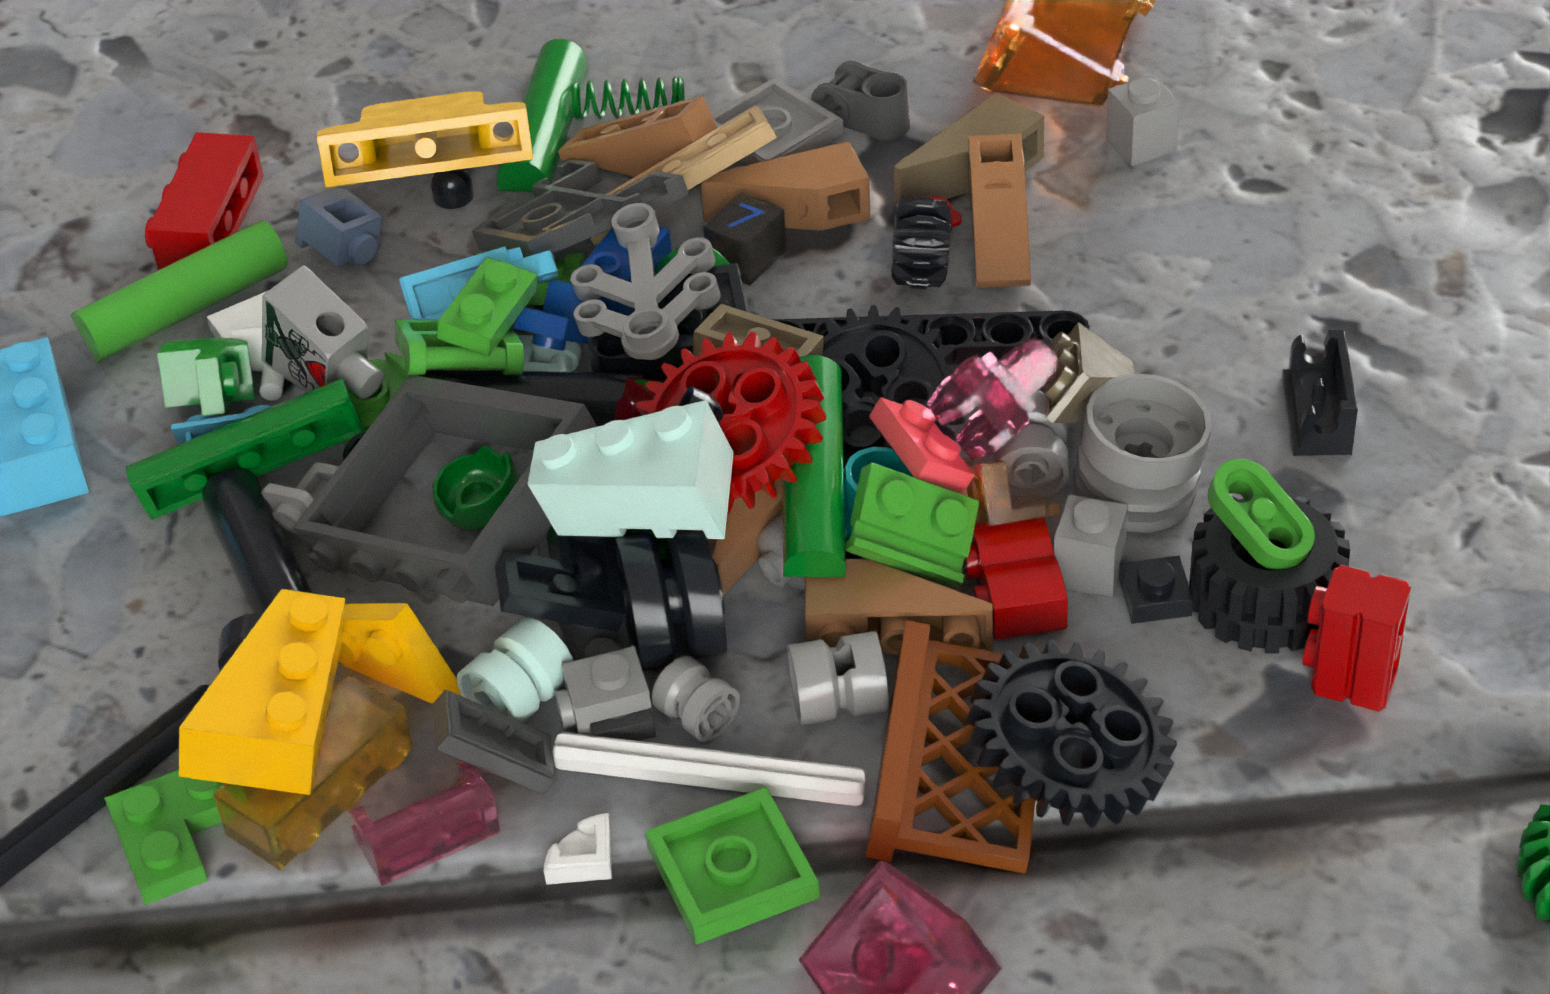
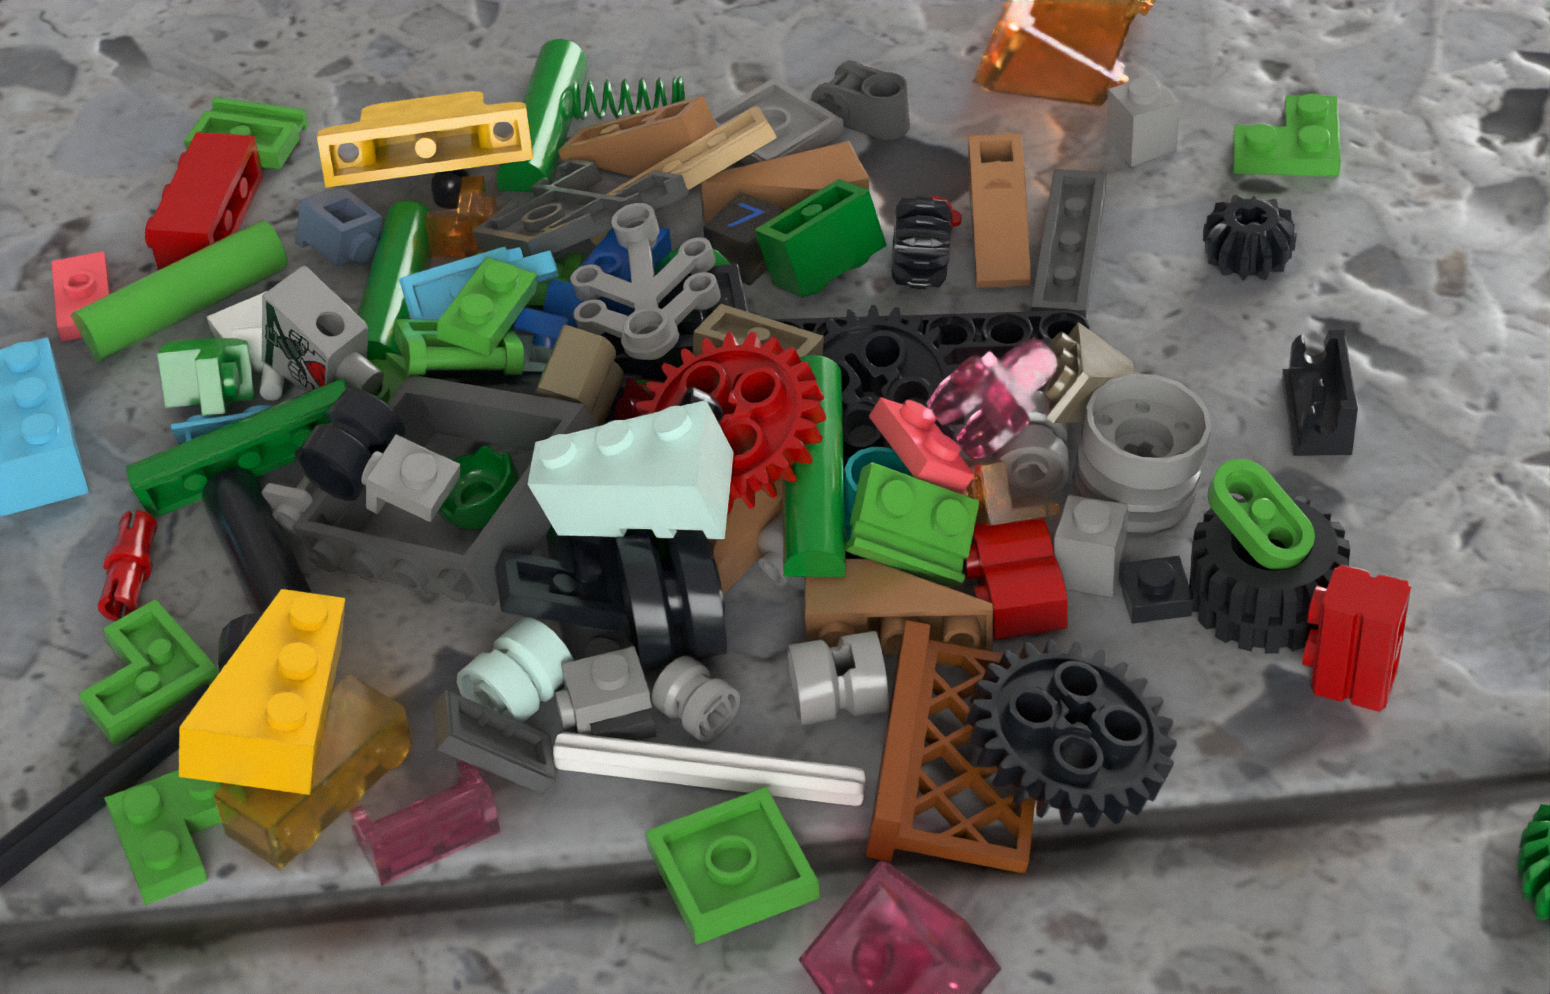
(77, 284): none -> coral plate
(127, 565): none -> red pin
(158, 672): none -> bright green plate
(273, 126): none -> bright green plate
(338, 452): none -> black wheel
(394, 649): yellow wing -> none
(400, 252): none -> green brick
(409, 478): none -> light grey bracket
(451, 230): none -> clear orange bracket
(582, 372): none -> dark tan brick
(582, 853): white tile -> none
(821, 238): none -> green brick
(942, 162): dark tan slope -> none
(1070, 242): none -> dark grey plate
(1249, 237): none -> black gear
(1303, 146): none -> bright green plate

